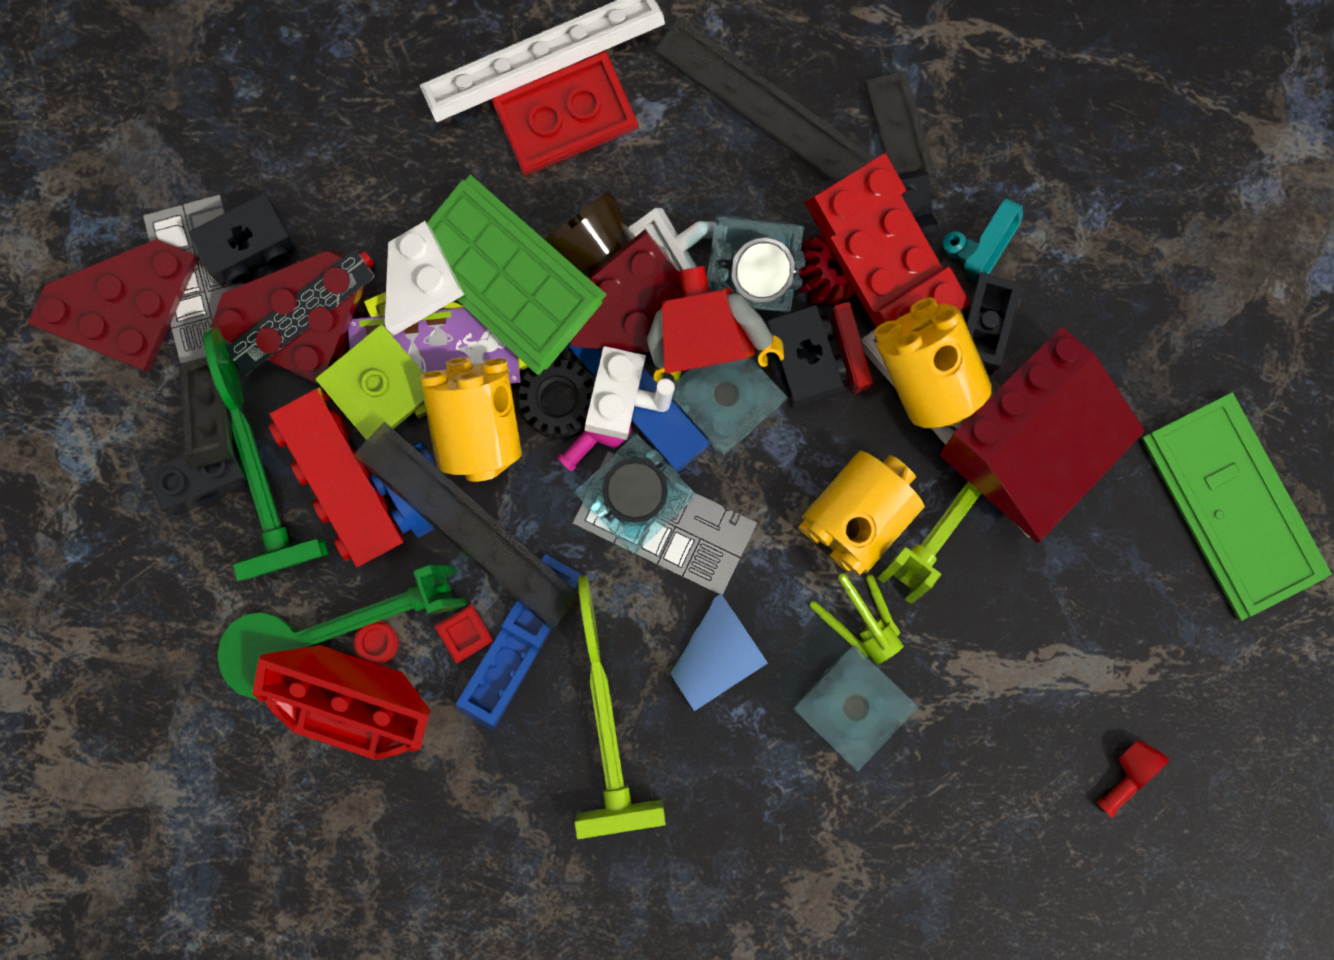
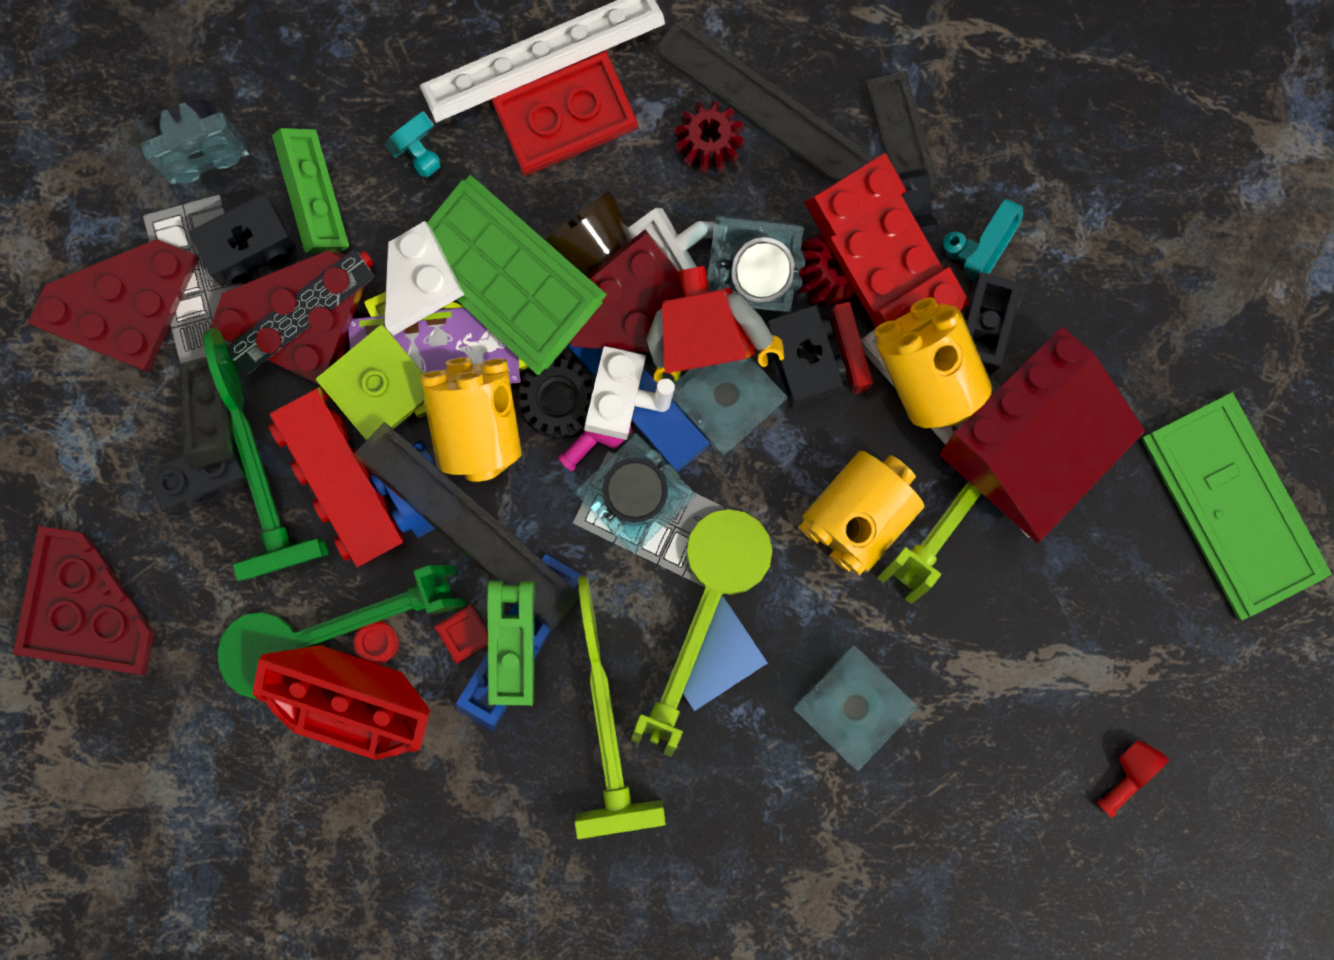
(79, 608): none -> dark red plate
(192, 141): none -> clear light blue piece
(310, 190): none -> bright green plate
(408, 137): none -> teal piece
(511, 644): none -> bright green plate
(709, 121): none -> dark red gear
(727, 556): none -> lime piece
(879, 639): lime plant -> none

